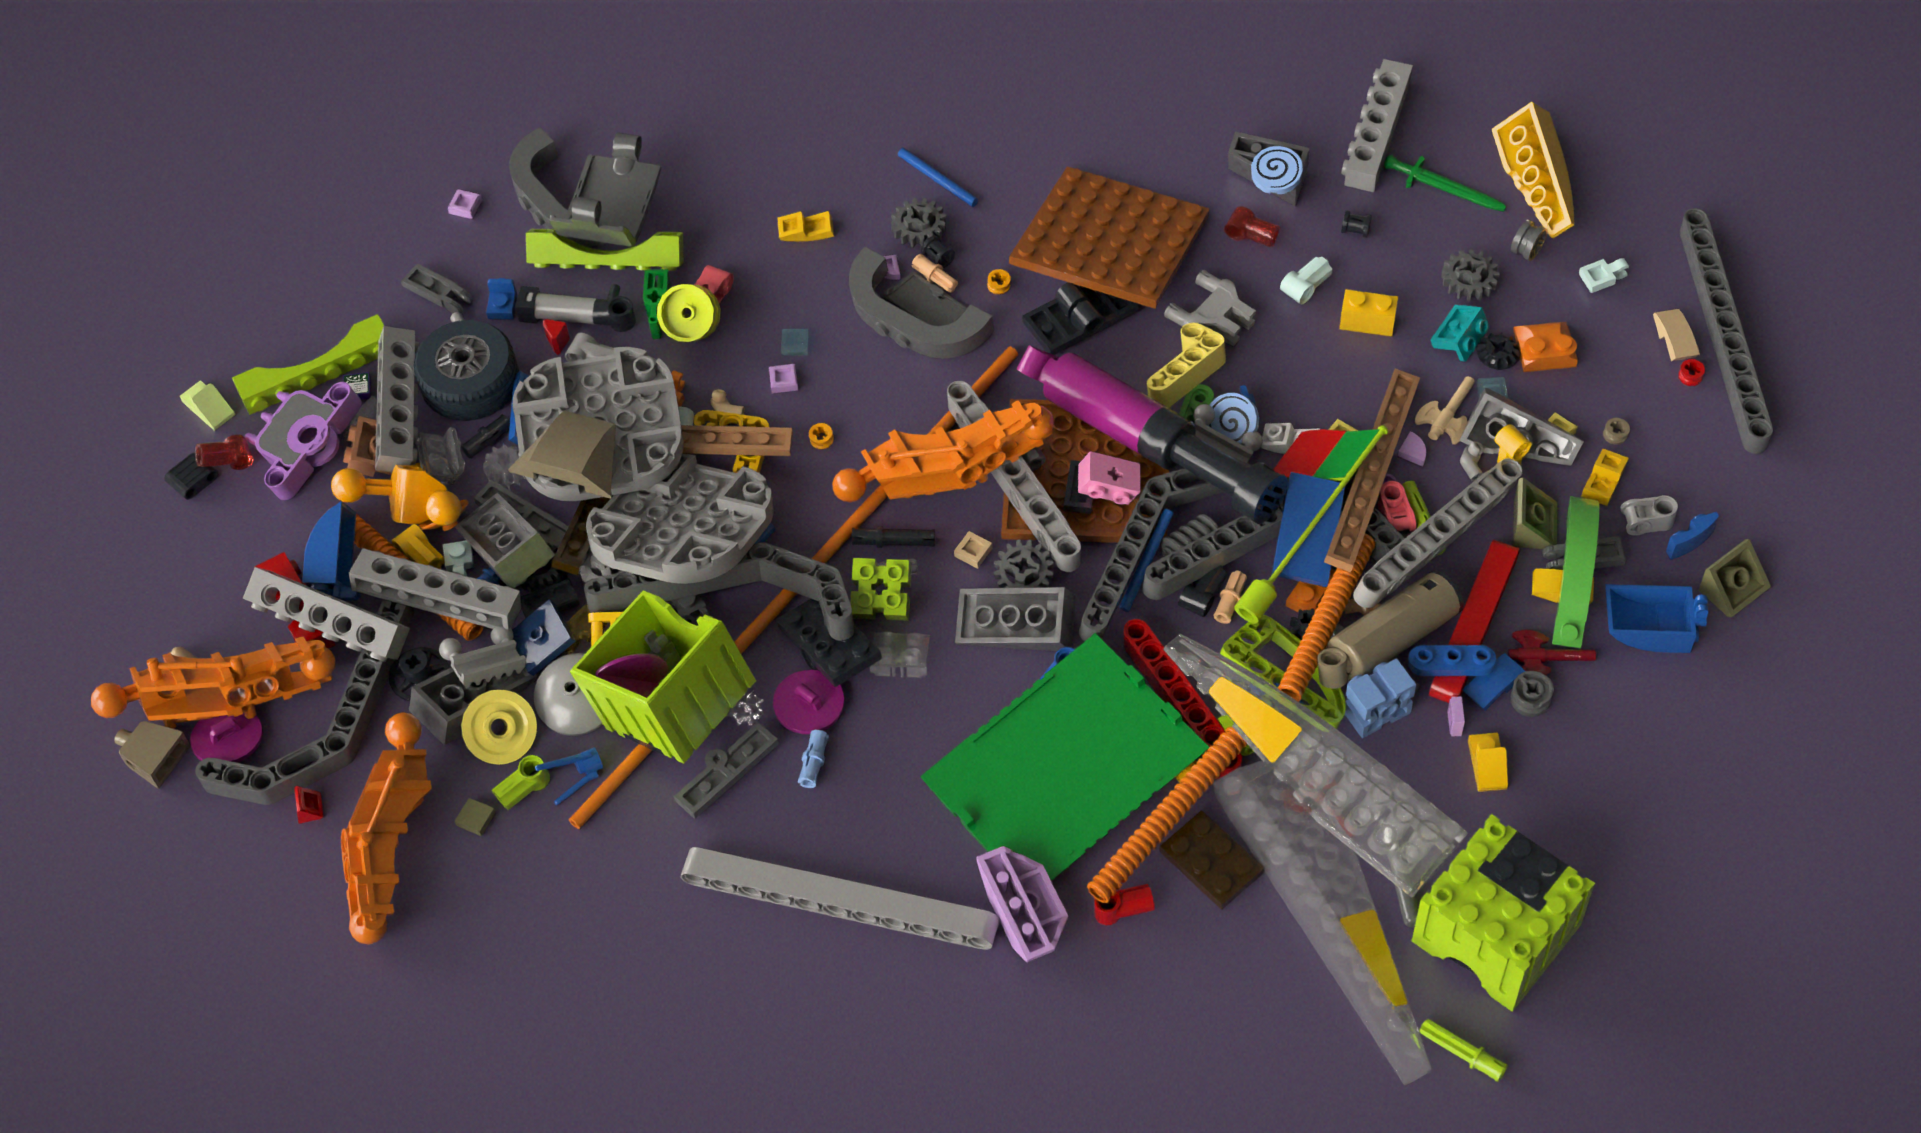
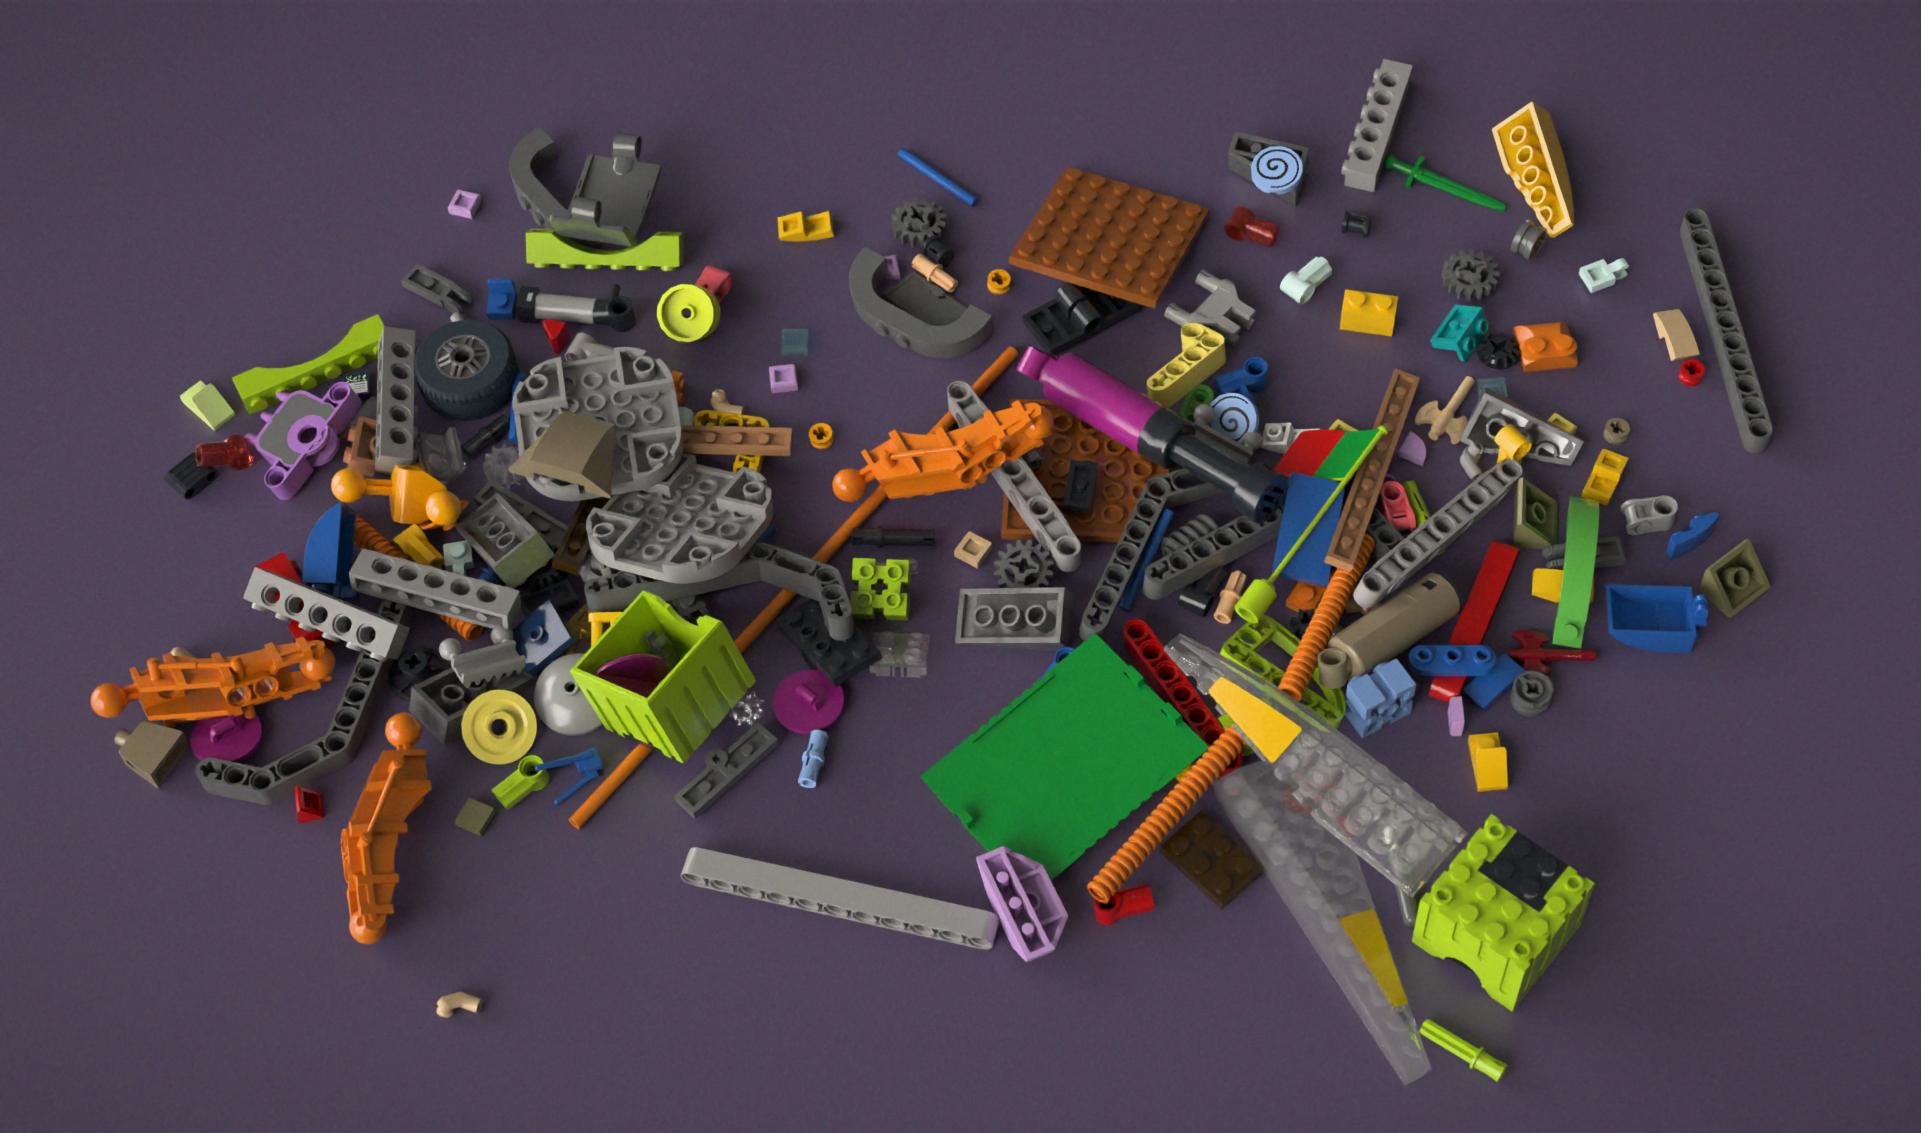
(458, 1000): none -> tan arm
(652, 294): green piece -> none
(1109, 478): bright pink brick -> none
(1231, 381): none -> blue piece

